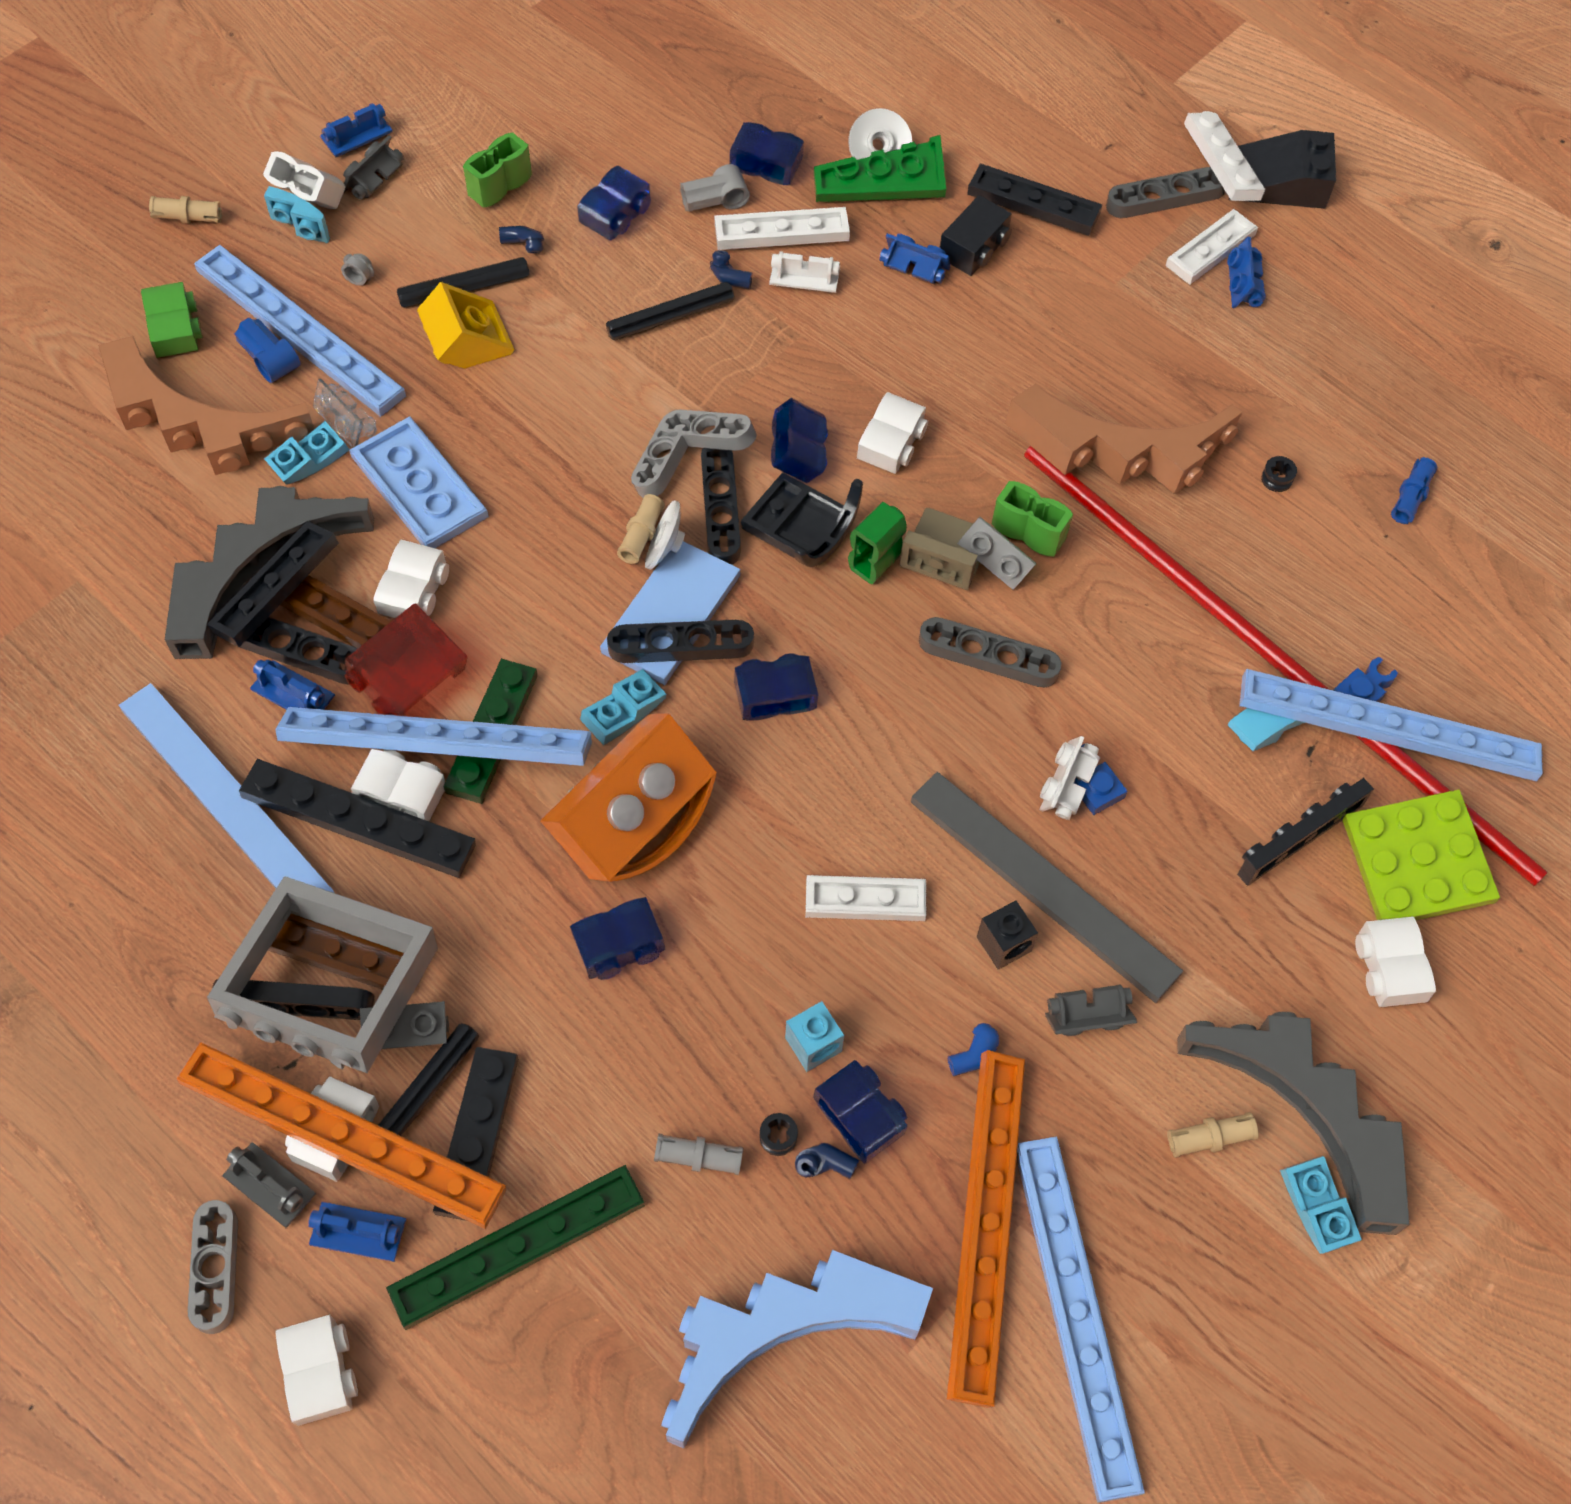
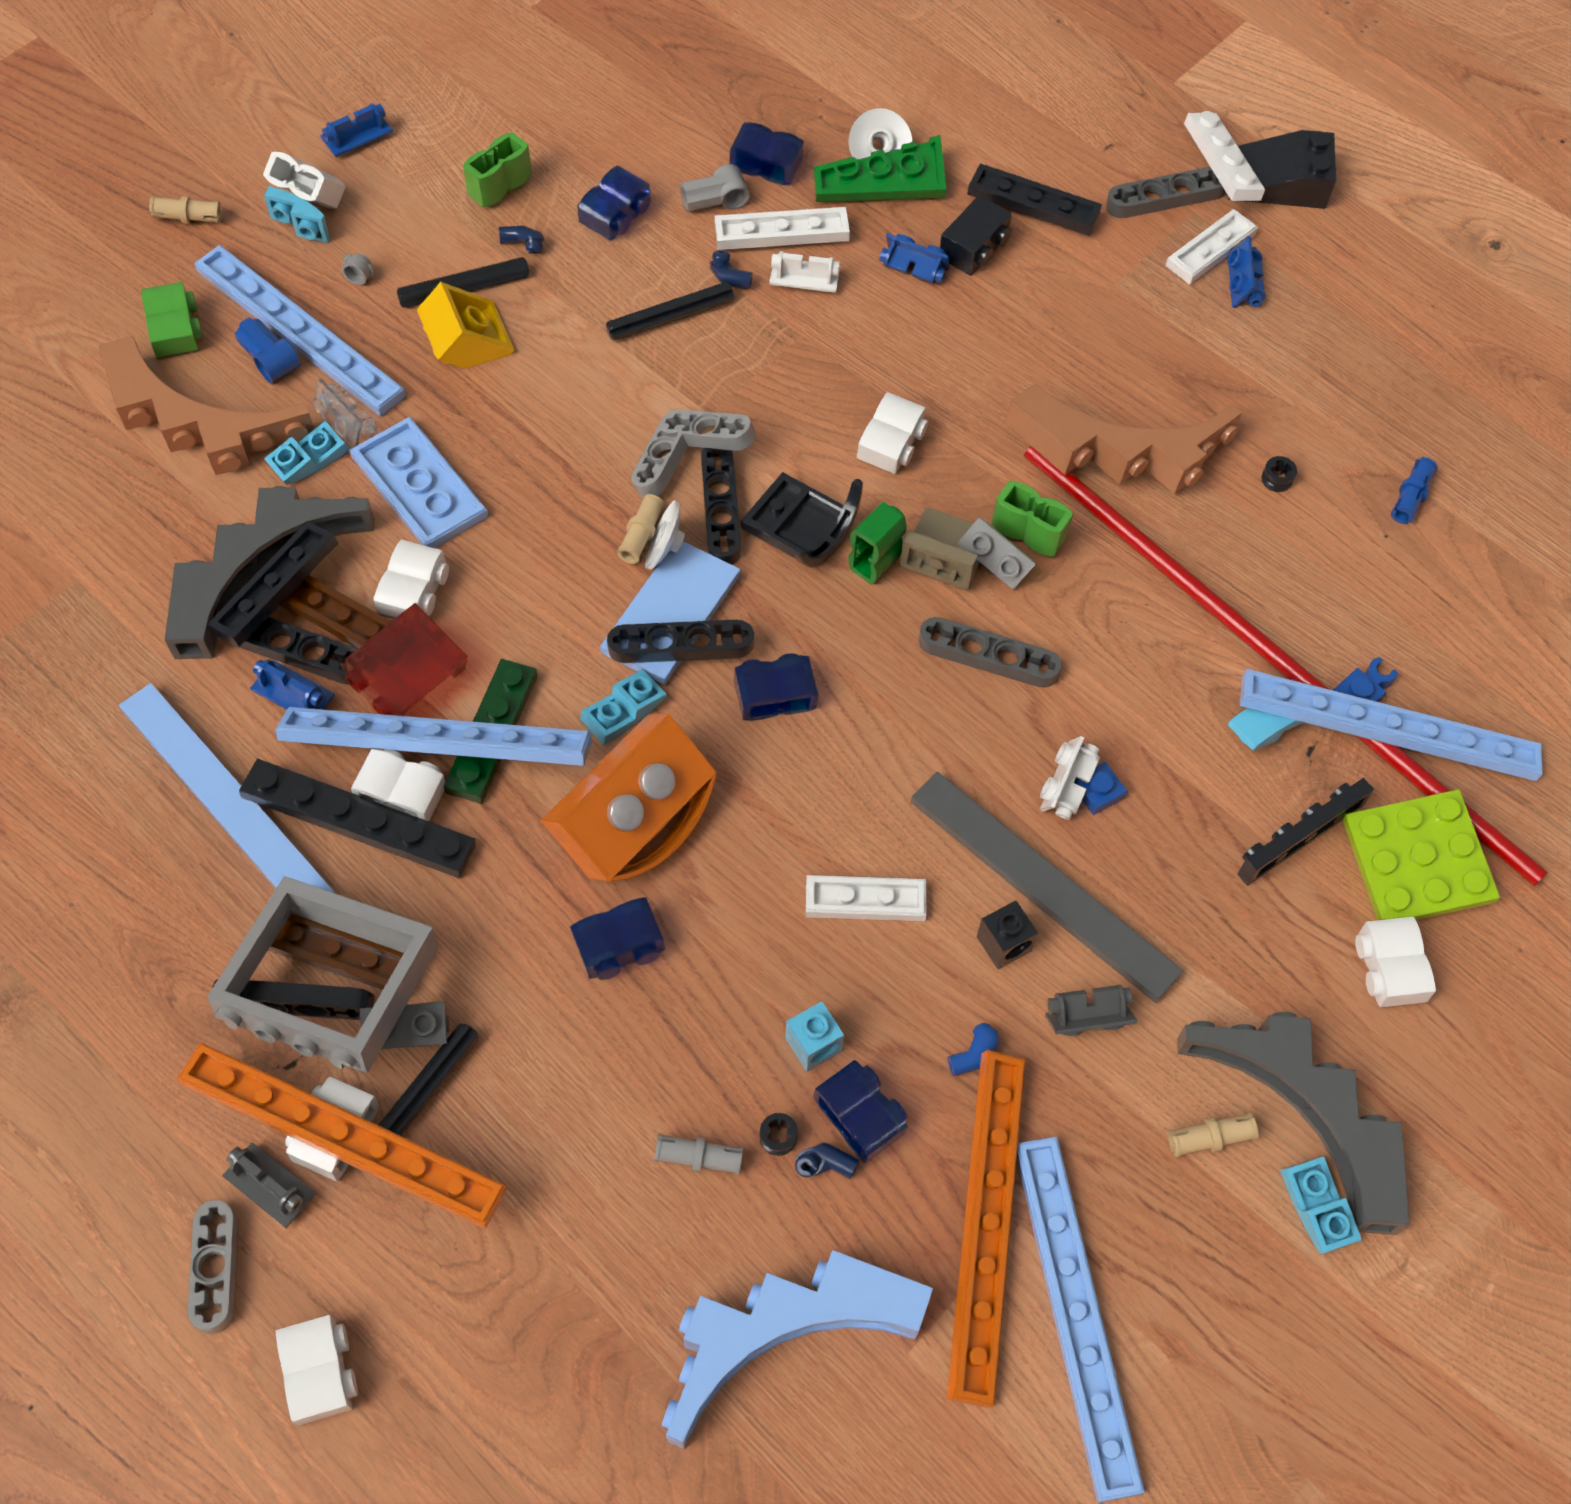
(356, 1231): blue hinge -> none
(379, 159): dark grey hinge -> none
(481, 1112): black plate -> none
(514, 1247): dark green tile -> none
(799, 440): clear blue brick -> none

